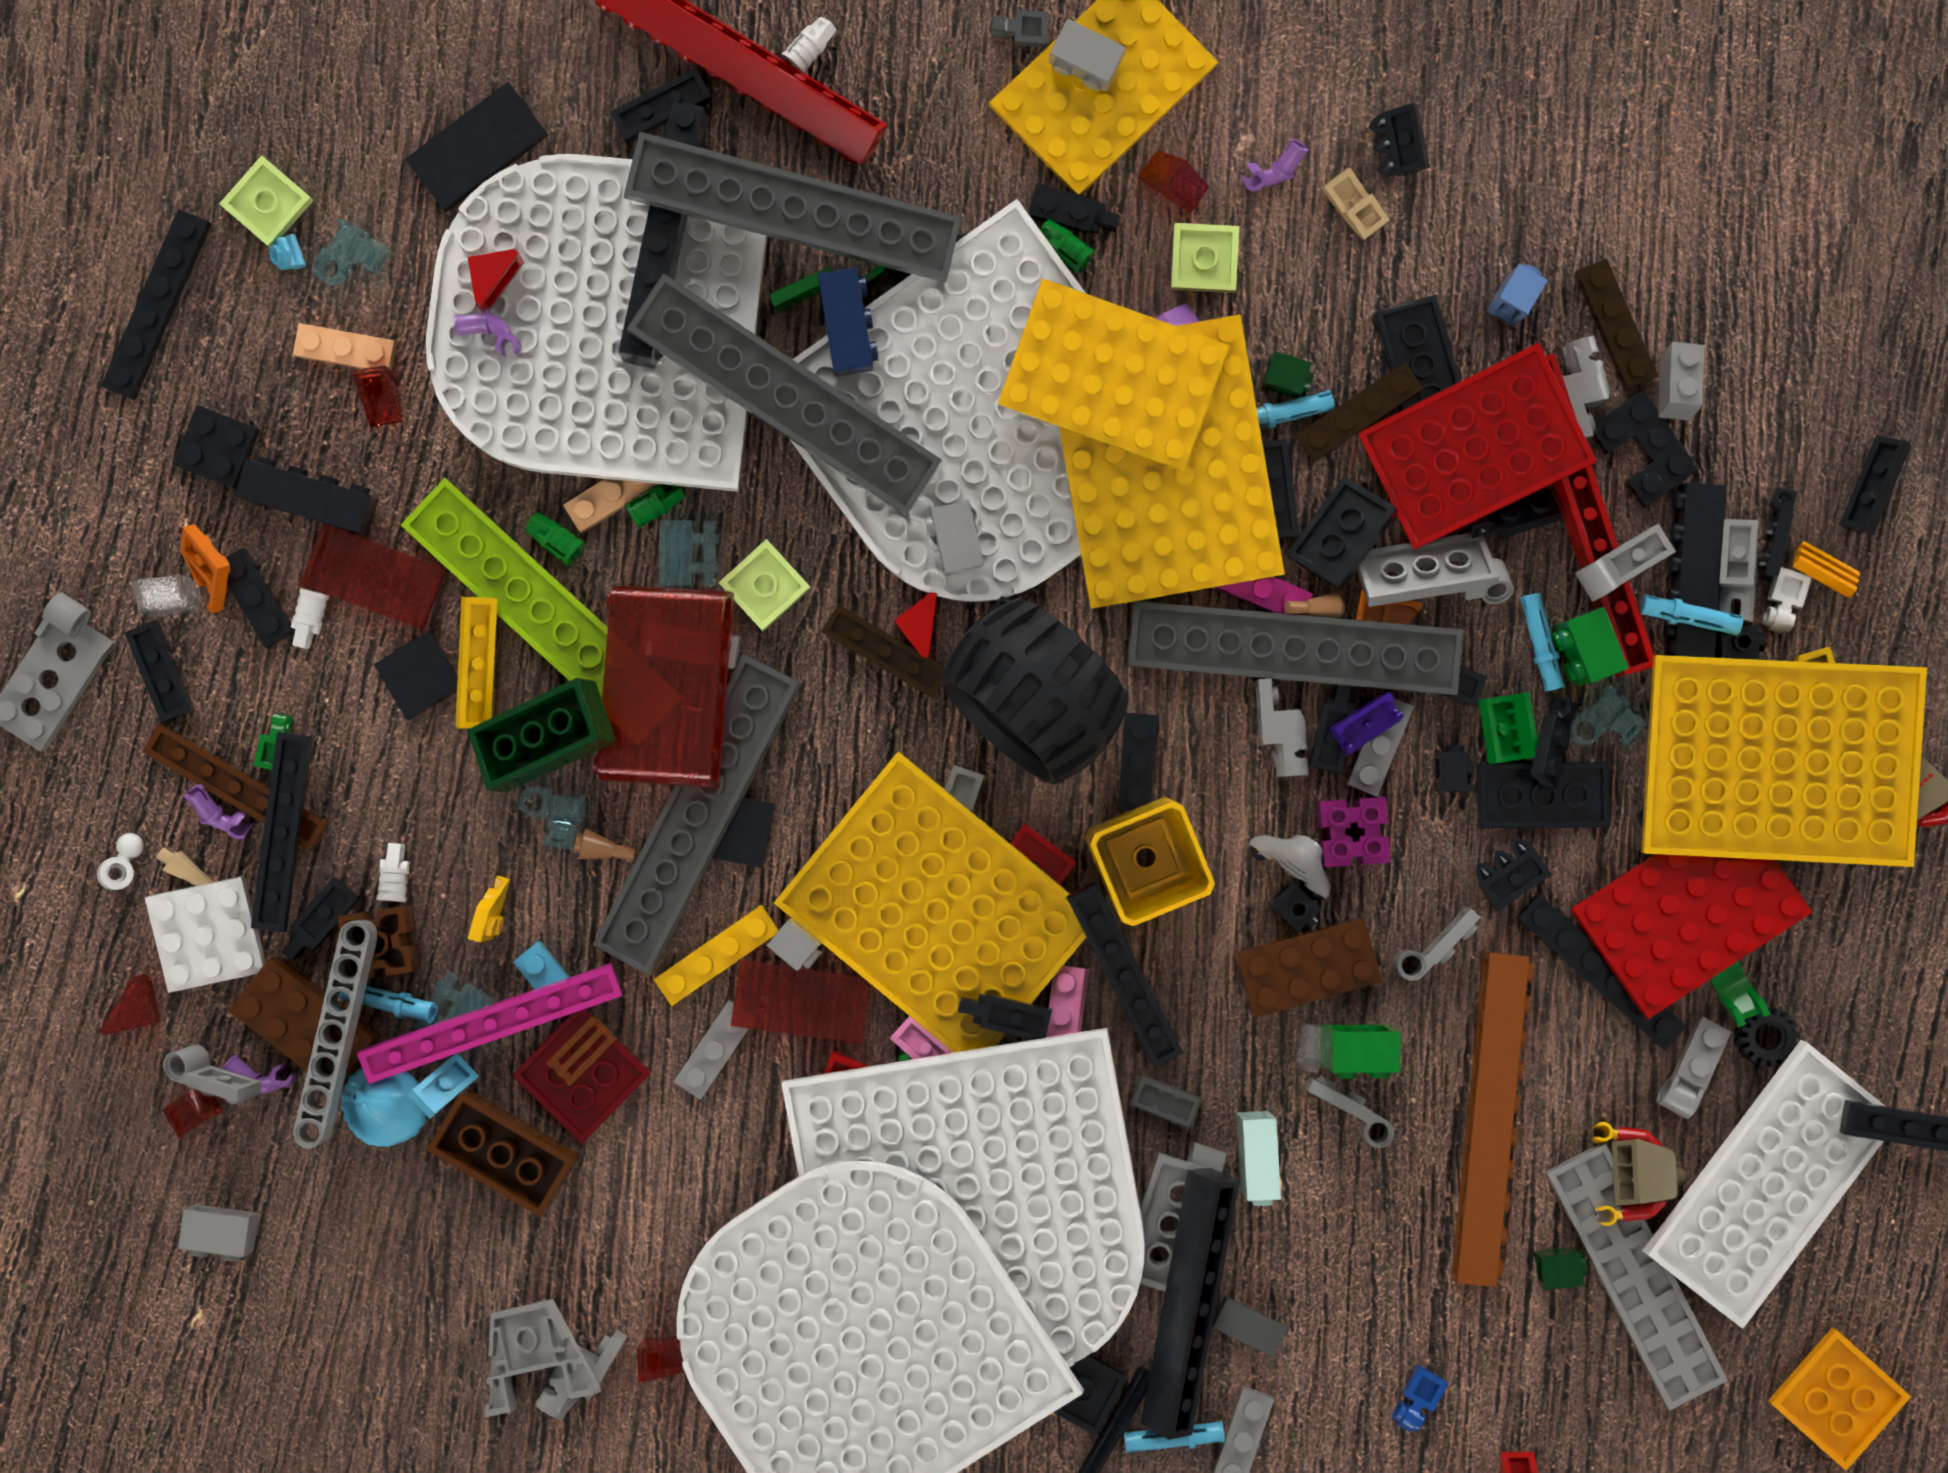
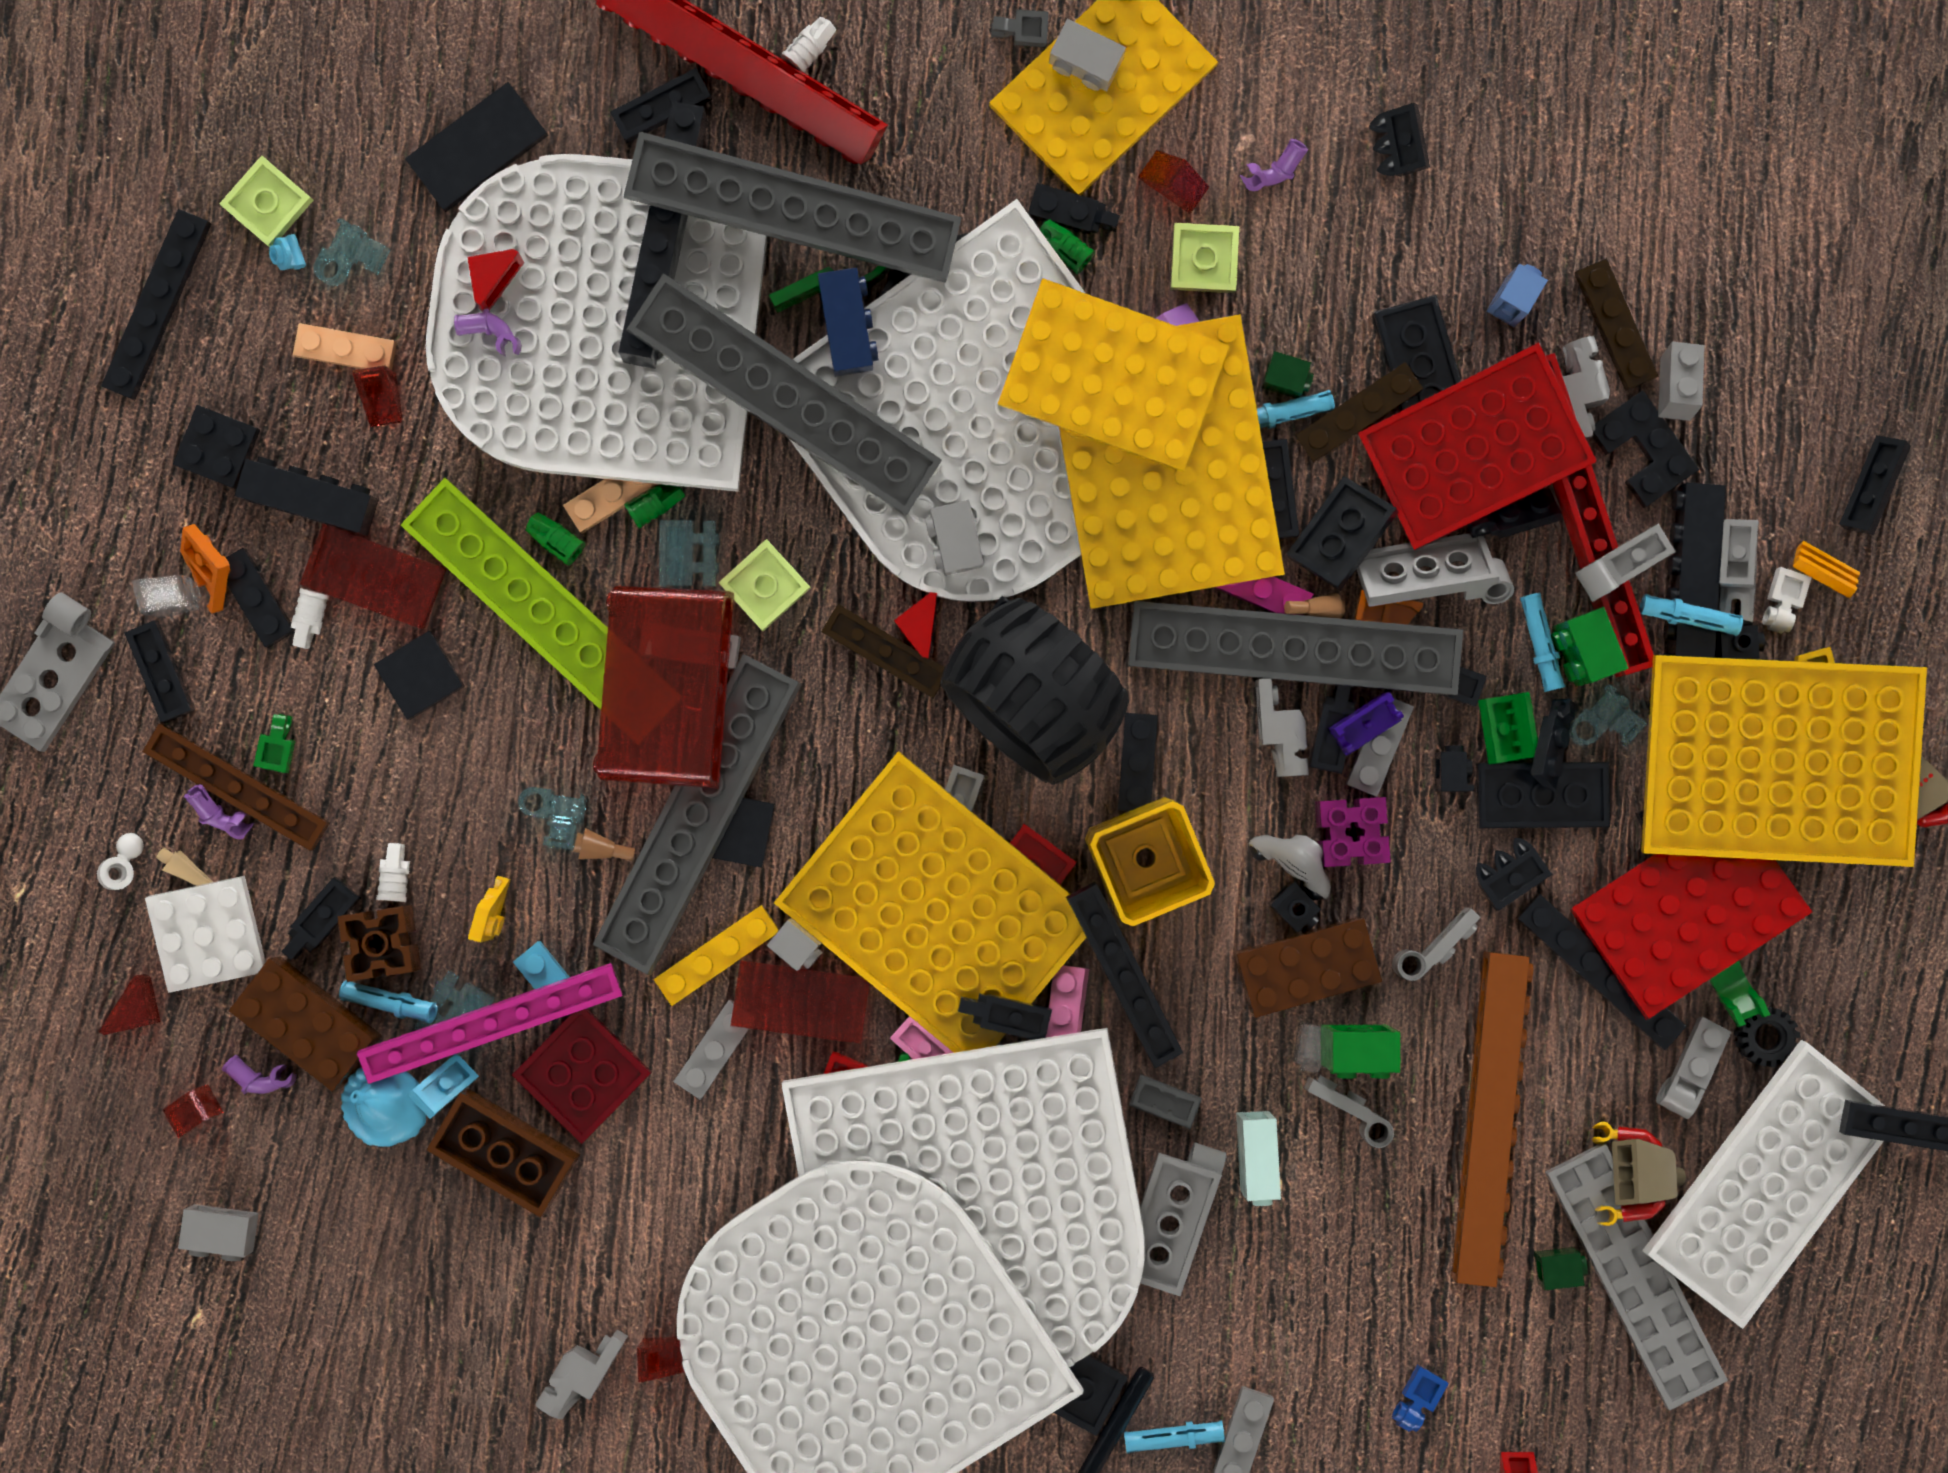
(193, 1069): light grey plate -> none
(281, 832): black plate -> none
(324, 1045): light grey beam -> none
(476, 661): yellow plate -> none
(532, 1340): light grey wing -> none
(541, 735): dark green brick -> none
(561, 1071): clear orange tile -> none
(1189, 1302): black brick -> none
(1249, 1326): dark grey slope -> none
(1355, 204): tan slope -> none
(1777, 533): black hinge -> none
(1839, 1398): light orange plate -> none

